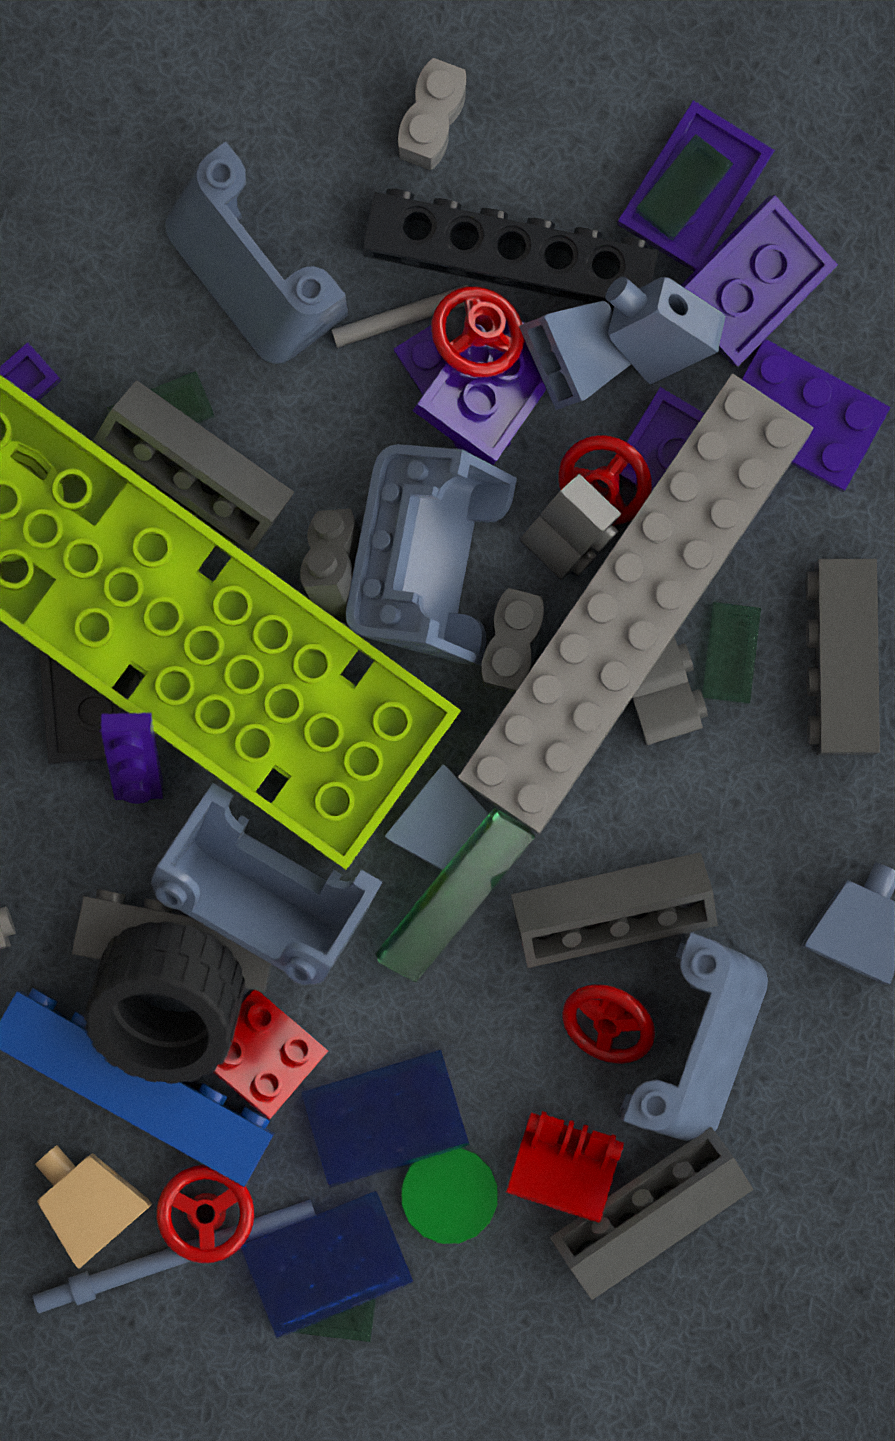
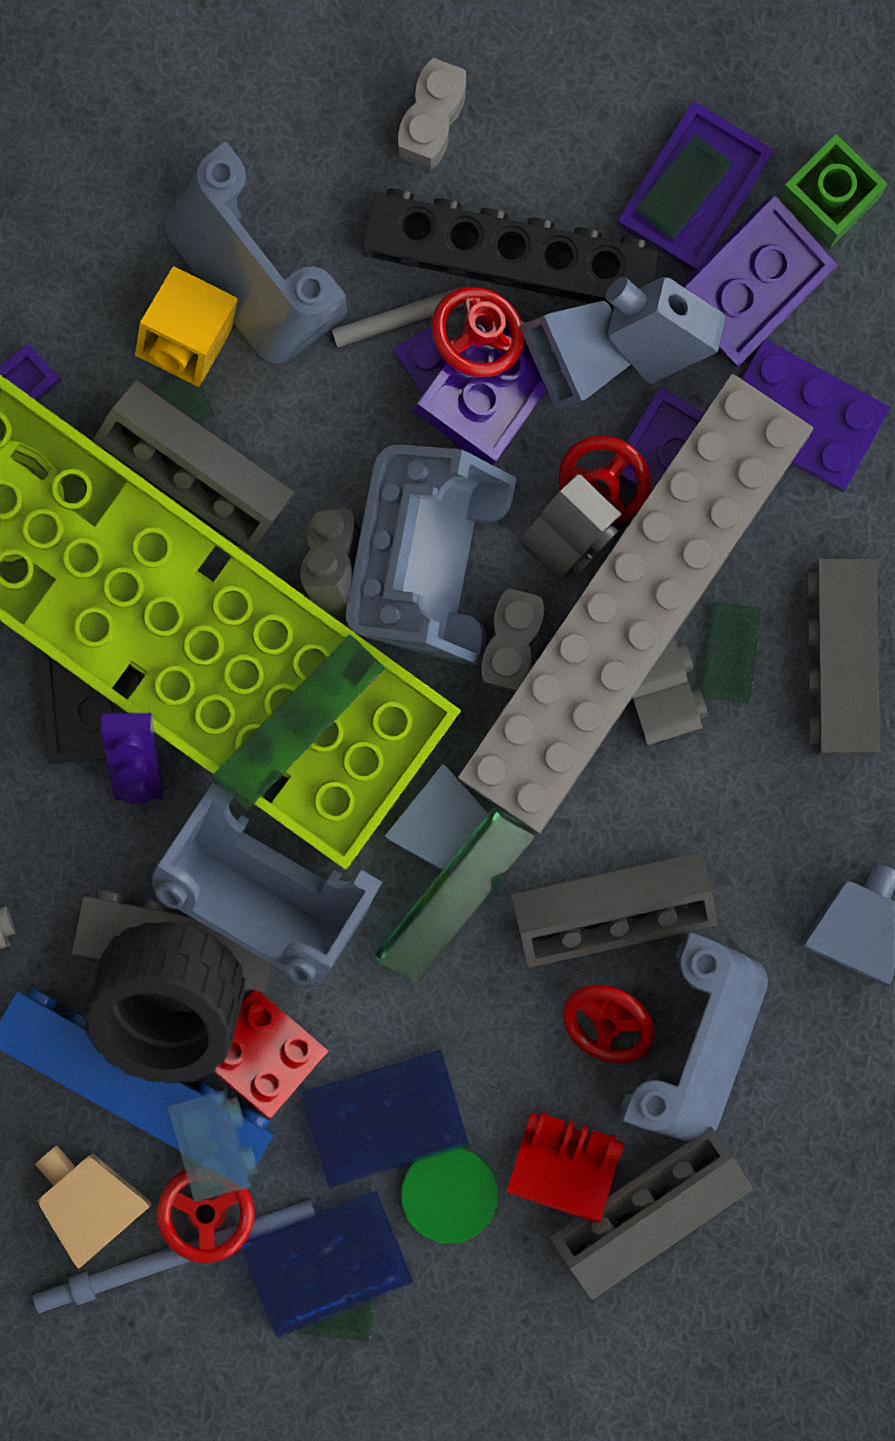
(186, 326): none -> yellow head
(212, 1145): none -> clear light blue bracket
(298, 722): none -> clear green tile
(832, 191): none -> bright green head

